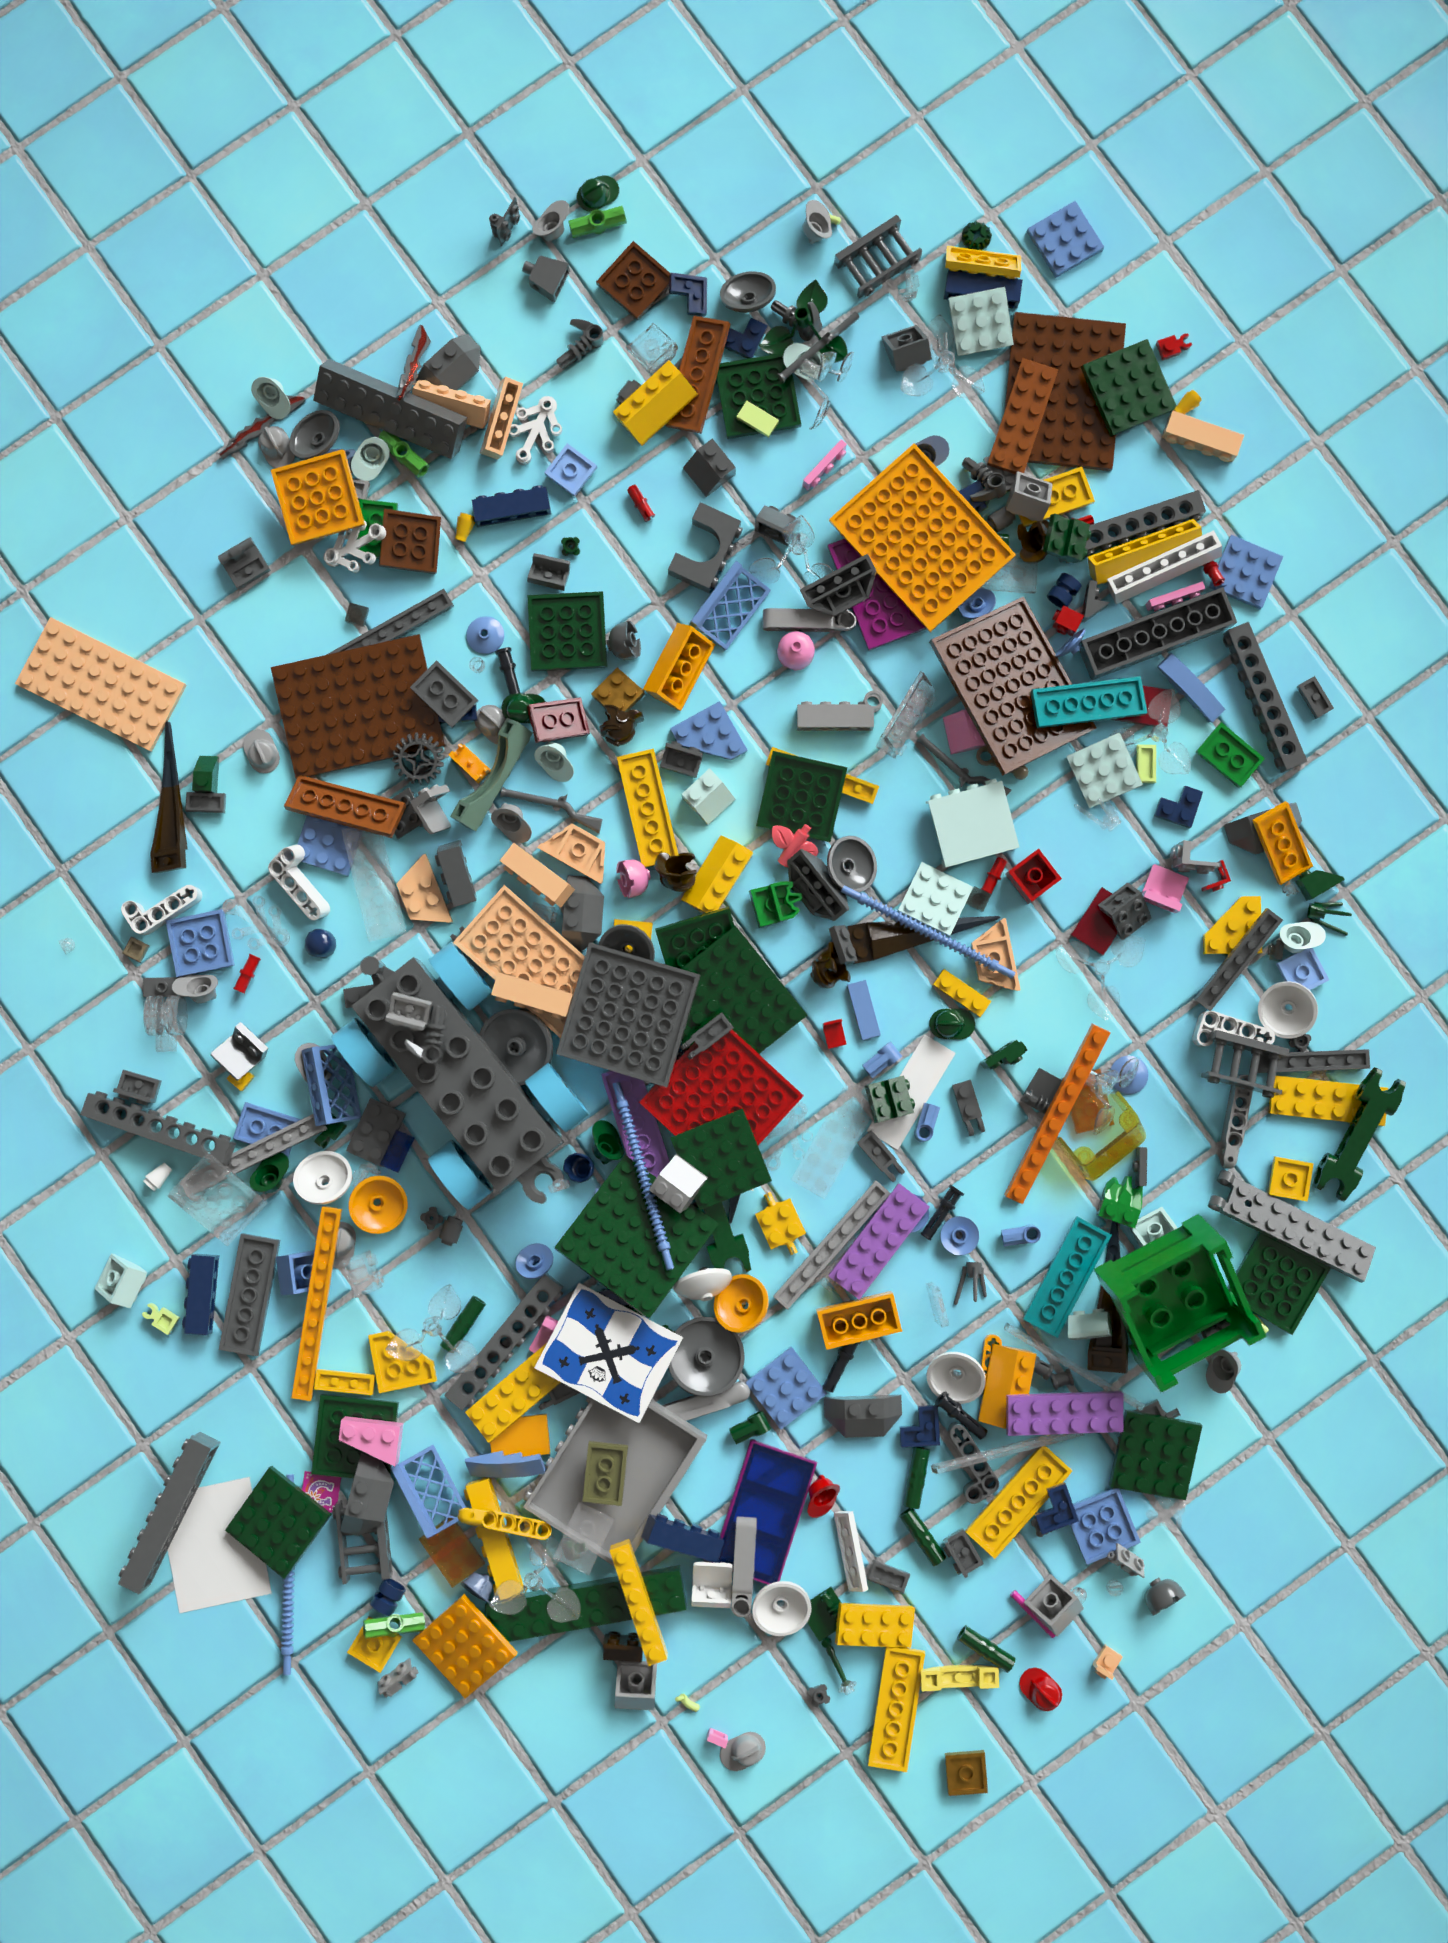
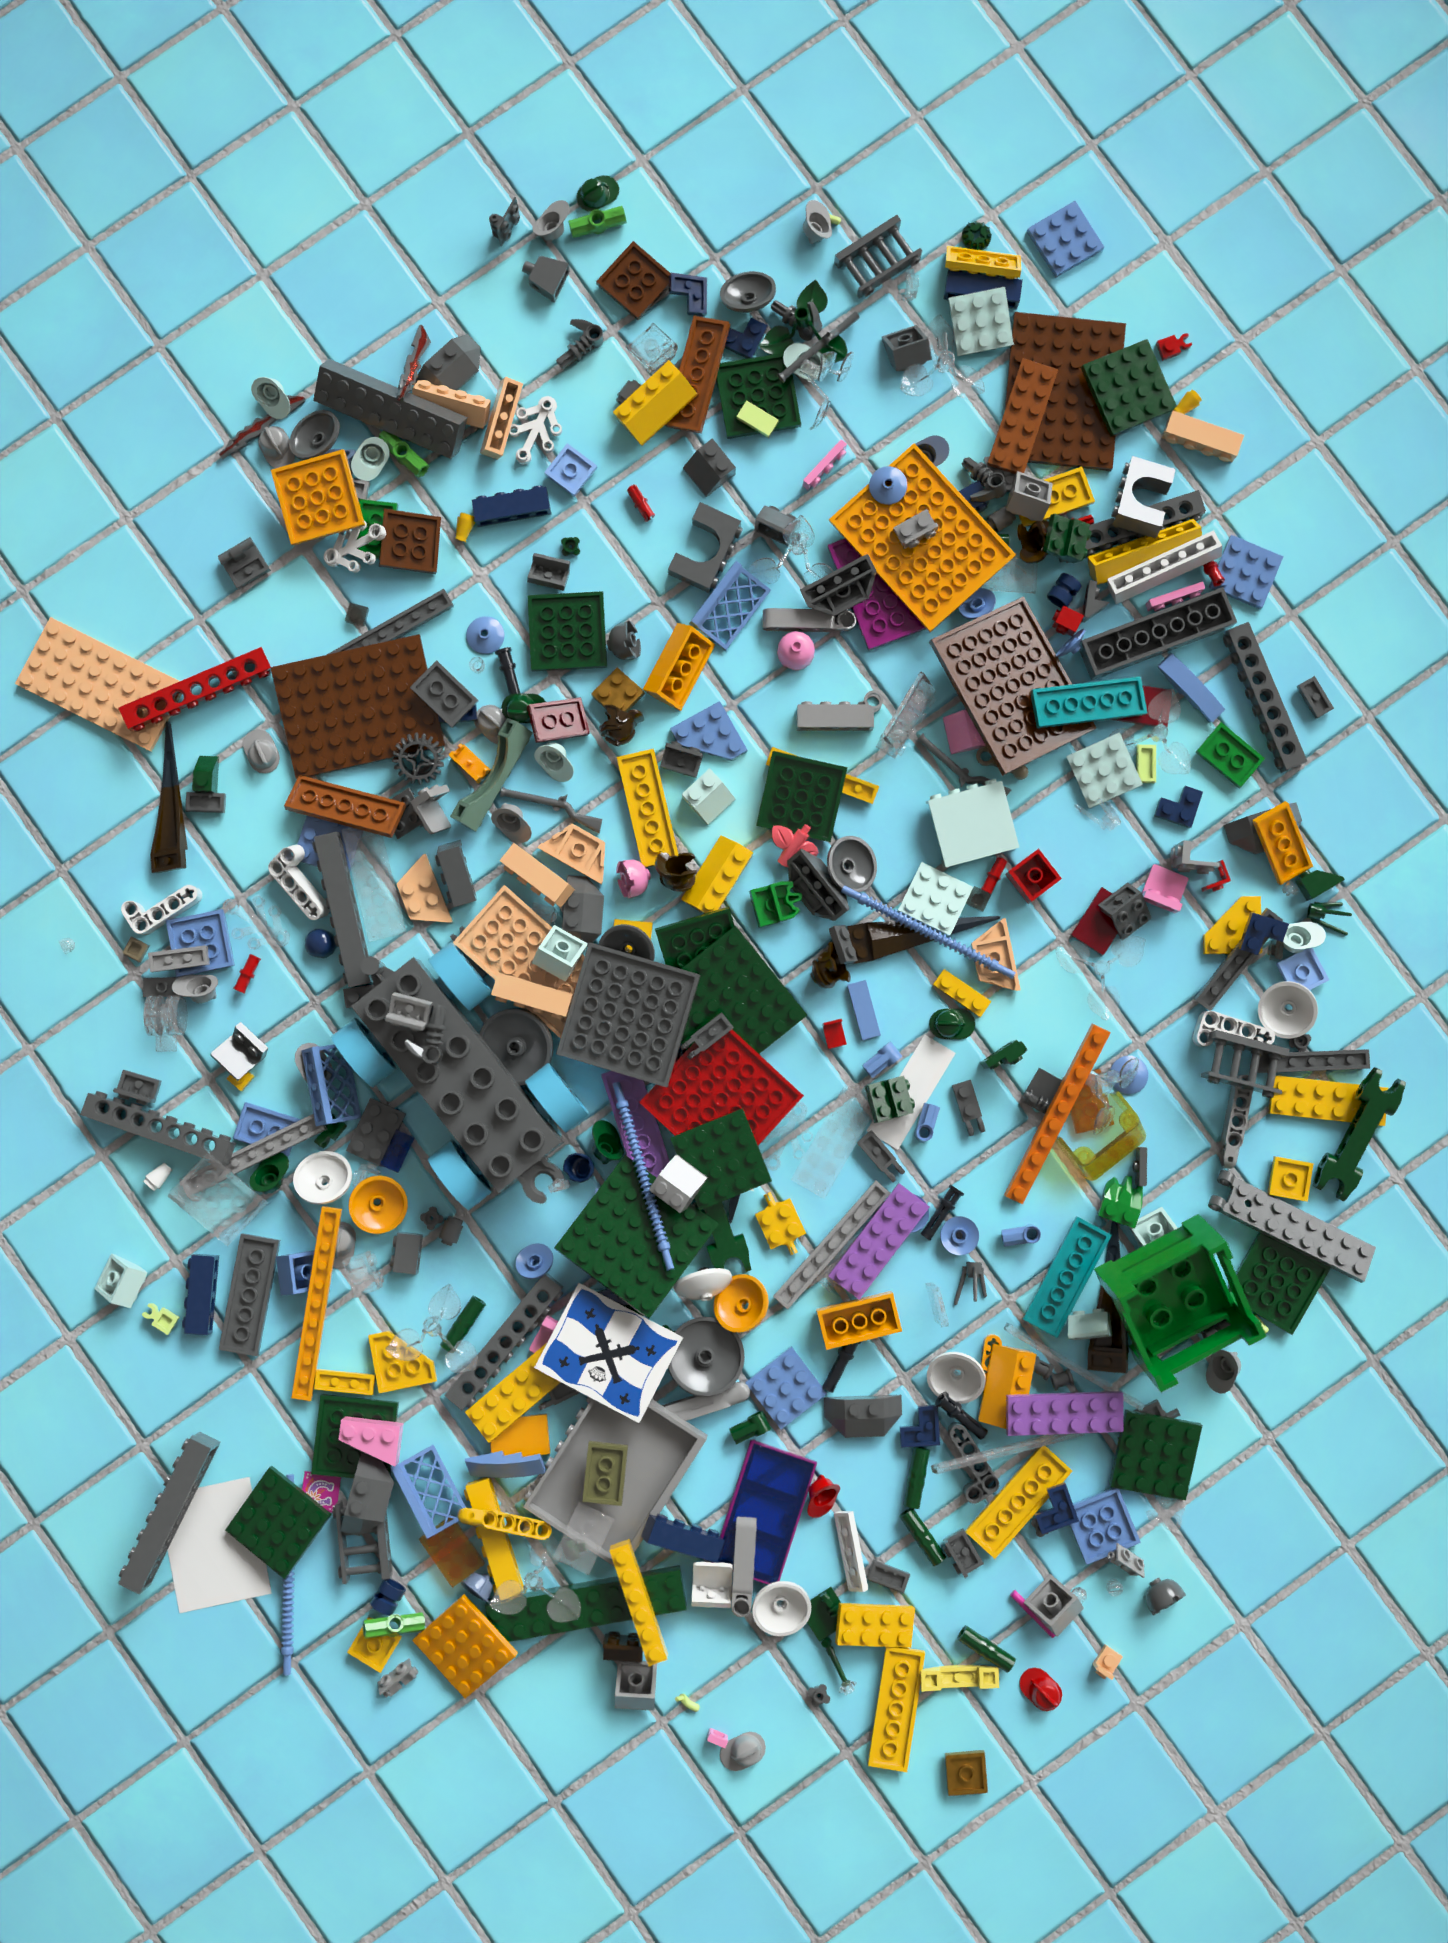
(131, 710): none -> red brick
(178, 958): none -> light grey plate
(343, 906): none -> dark grey brick
(407, 1253): none -> dark grey brick
(559, 953): none -> light aqua slope
(883, 493): none -> medium blue dish
(916, 529): none -> light grey bracket
(1129, 512): none -> arch
(1258, 928): none -> dark blue plate

